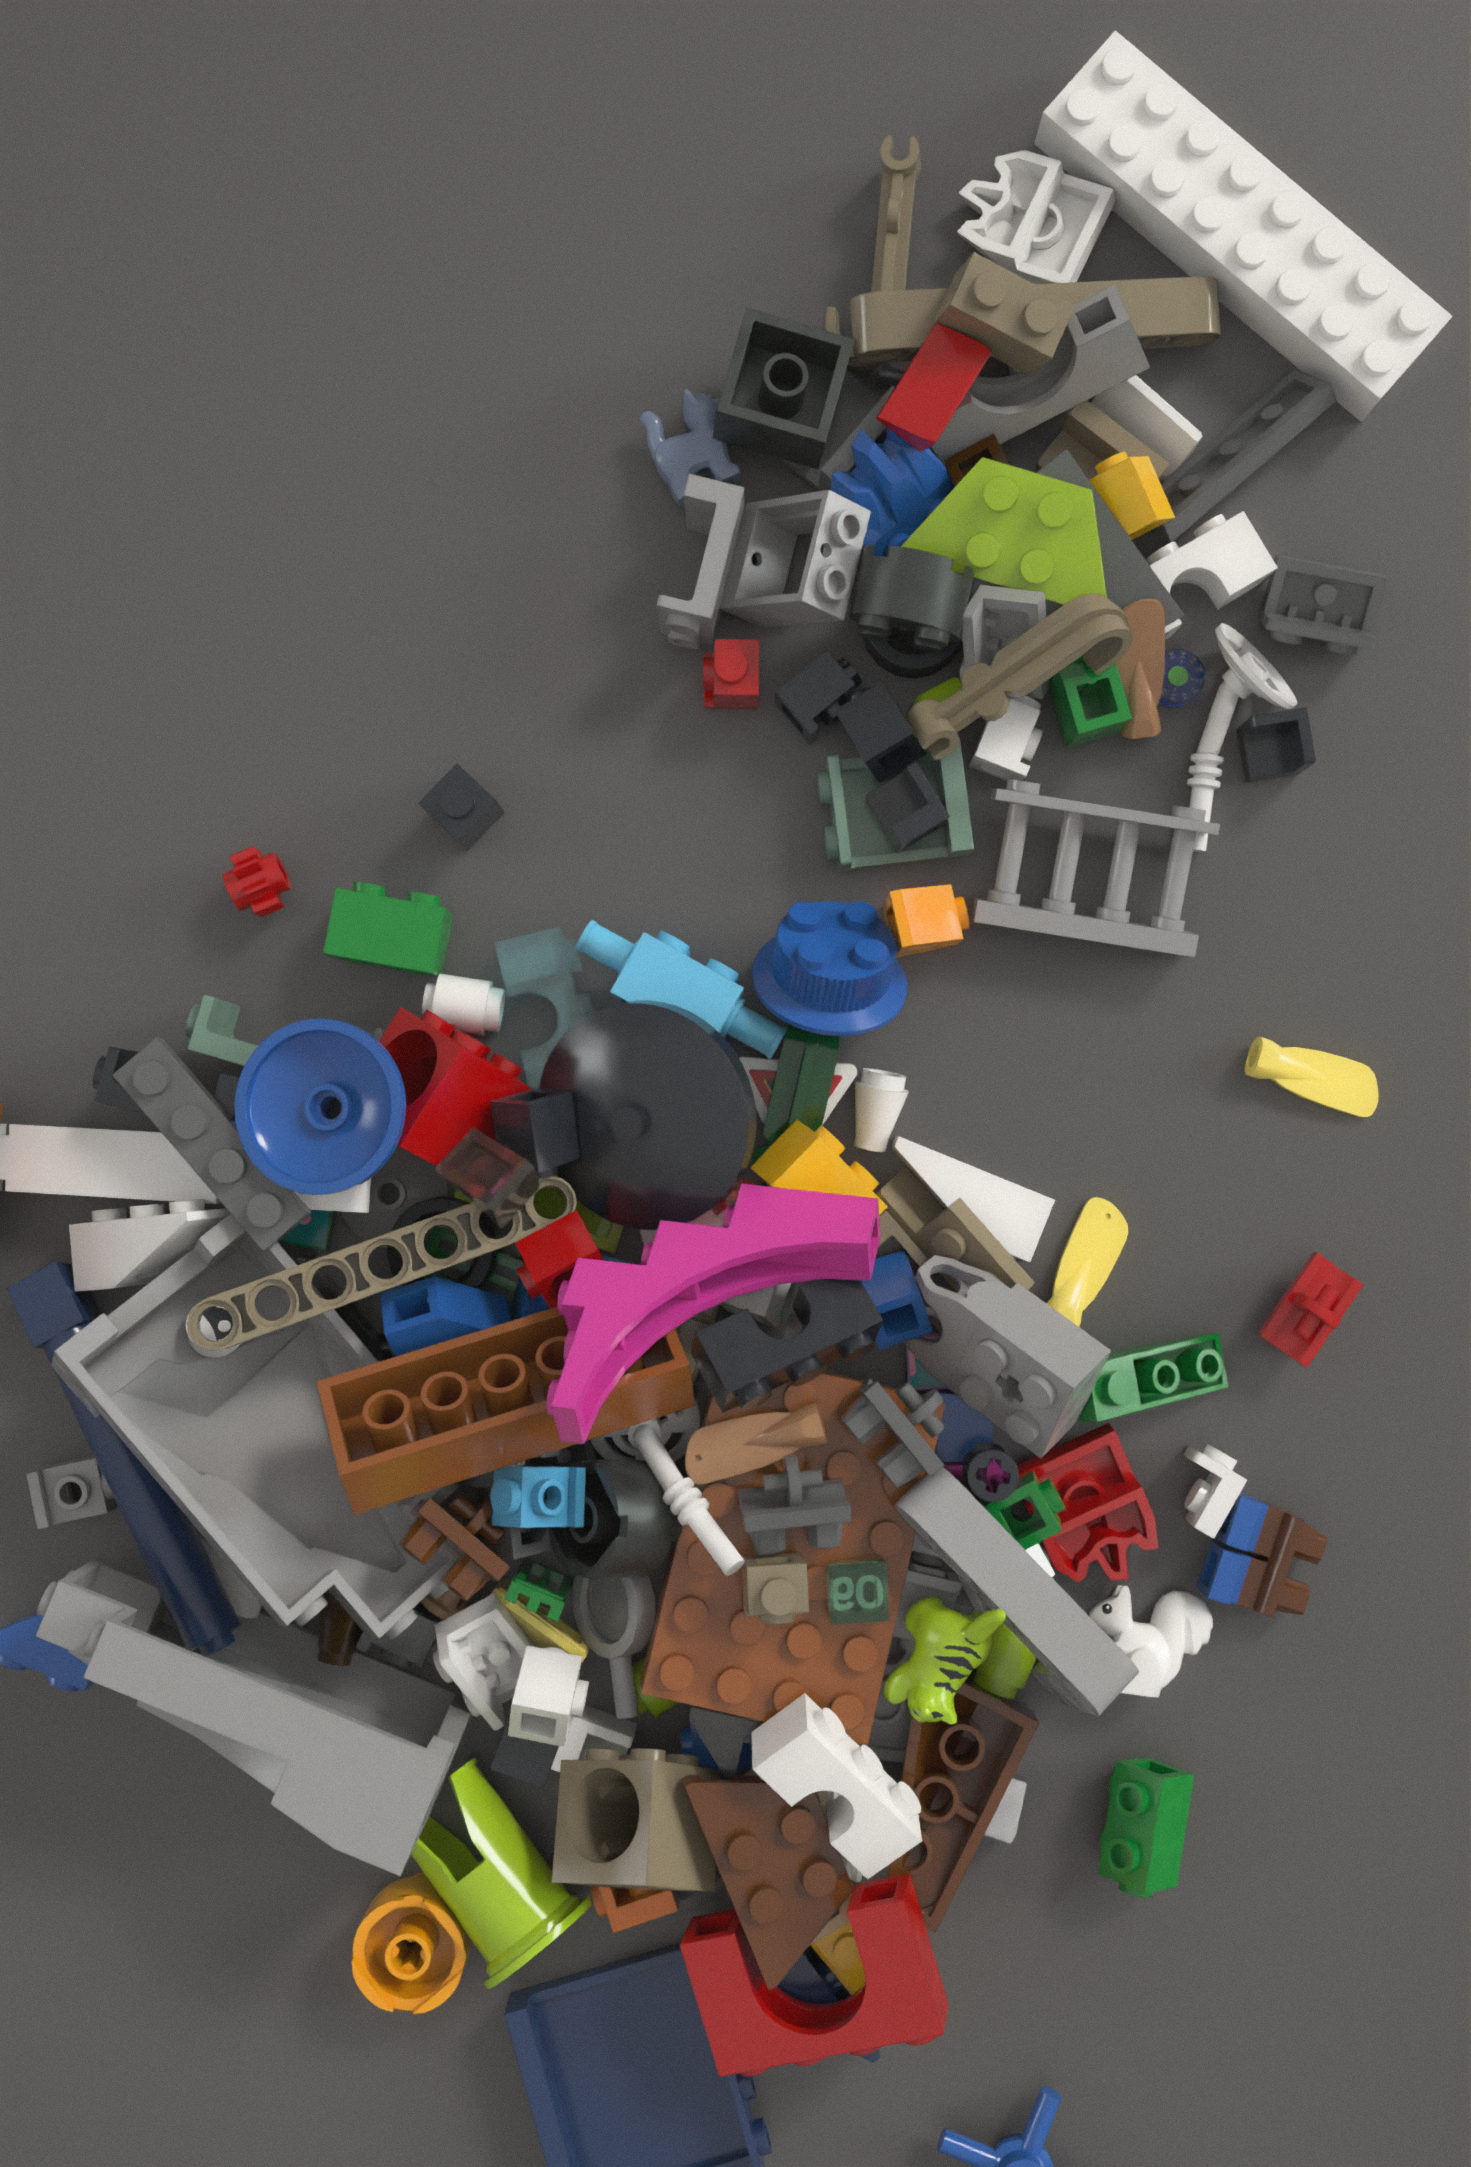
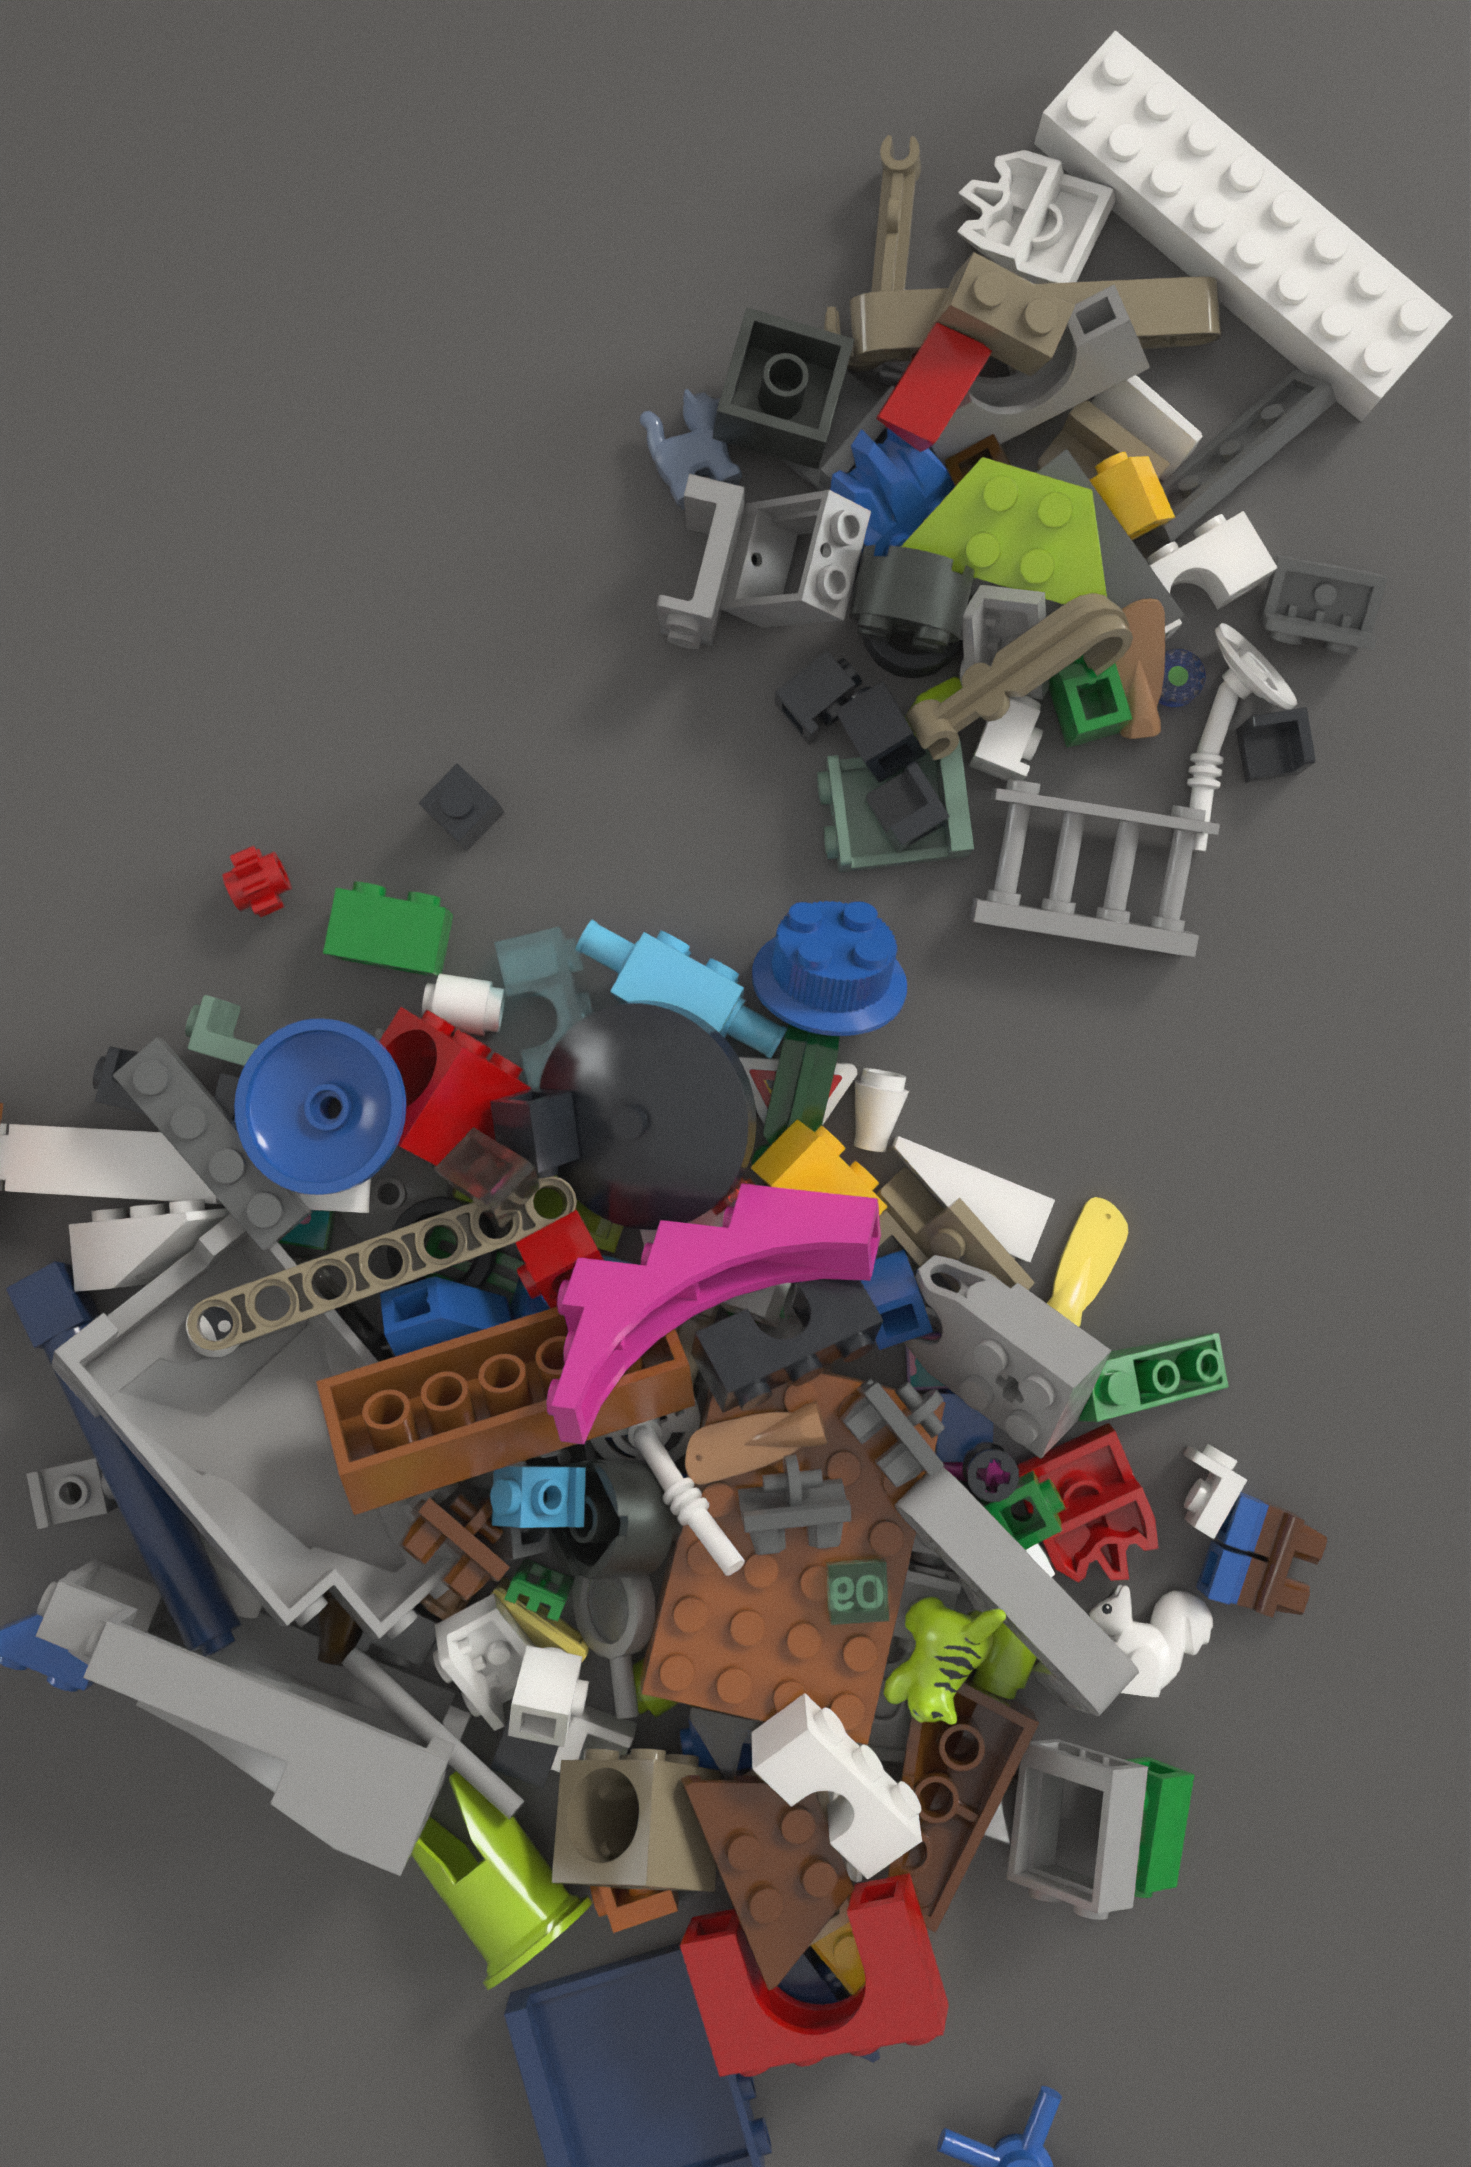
(402, 1975): light orange brick -> none
(426, 1726): none -> light grey bar
(731, 675): red brick -> none
(775, 1587): dark tan brick -> none
(925, 918): light orange slope -> none
(1037, 1826): none -> light grey window
(1310, 1309): red hips -> none
(1315, 1076): light yellow piece -> none

